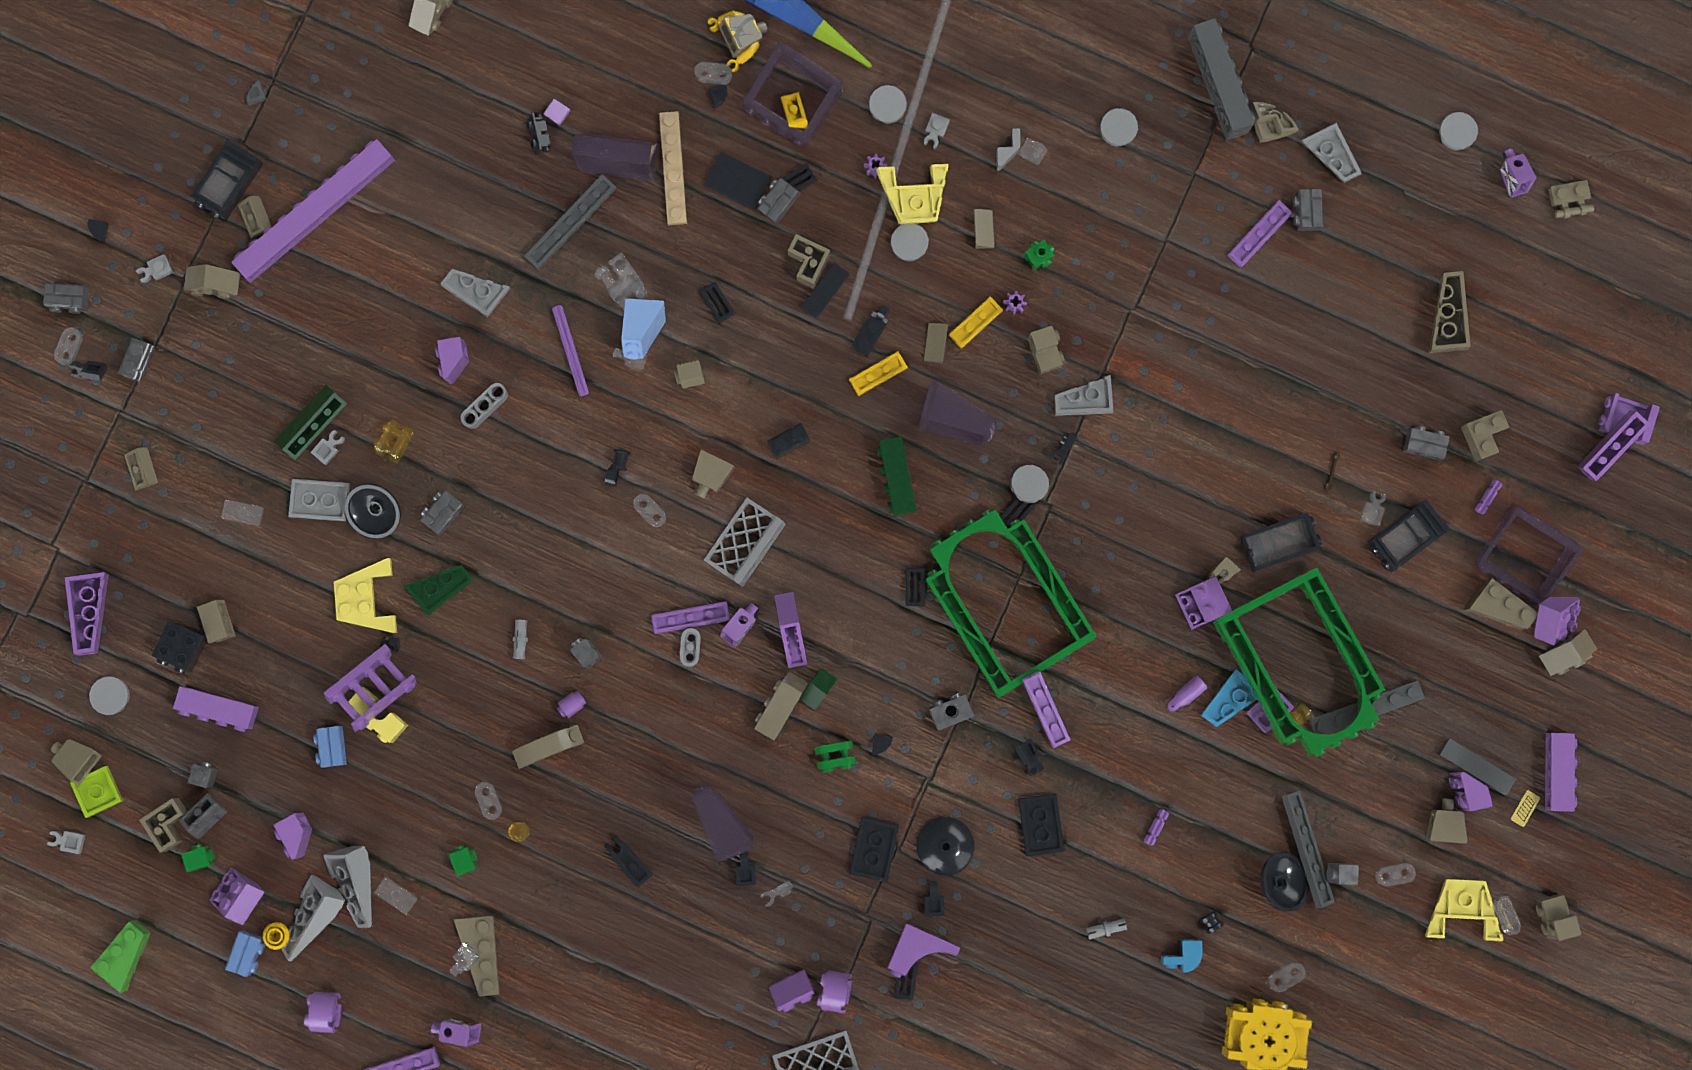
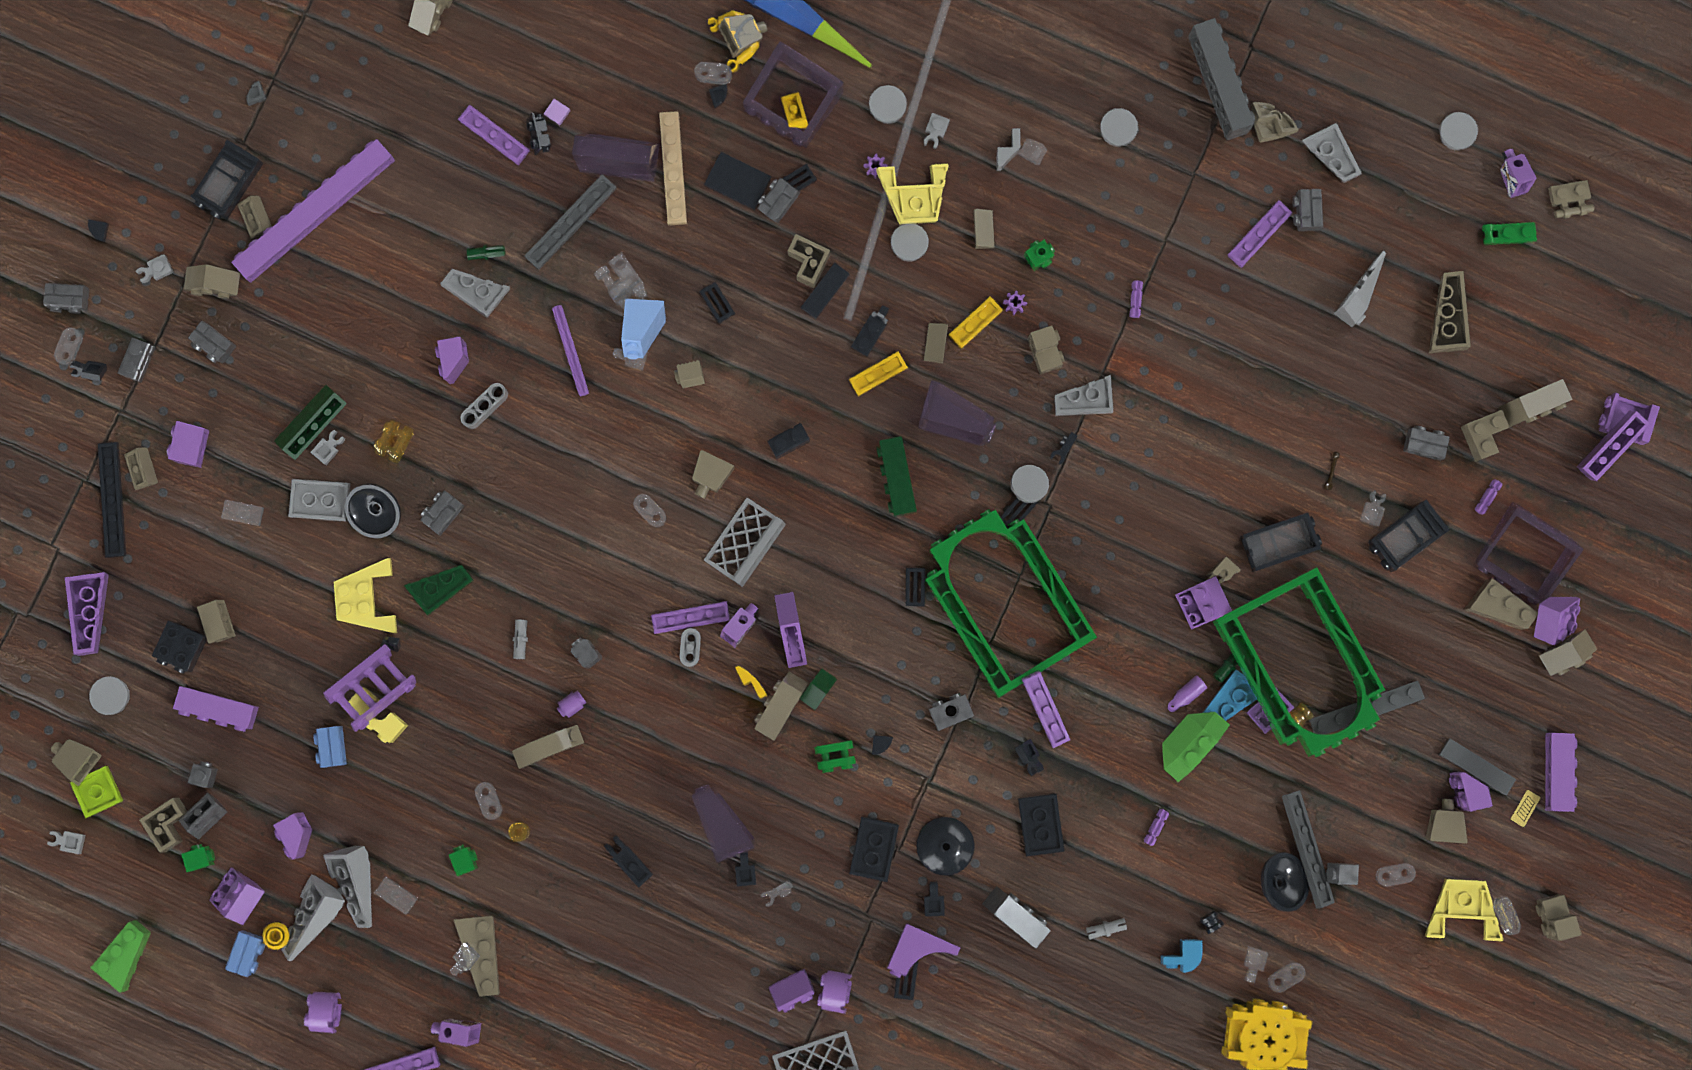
(112, 500): none -> black tile
(187, 444): none -> medium lavender slope
(212, 342): none -> flat silver brick
(485, 252): none -> dark green axle
(493, 135): none -> medium lavender tile
(619, 463): black connector -> none
(747, 678): none -> yellow slope
(1017, 916): none -> wedge
(1136, 298): none -> medium lavender axle
(1191, 742): none -> bright green wedge
(1226, 668): none -> dark green axle
(1255, 960): none -> clear plate
(1357, 301): none -> light grey wedge
(1509, 233): none -> green plate
(1537, 402): none -> dark tan wedge

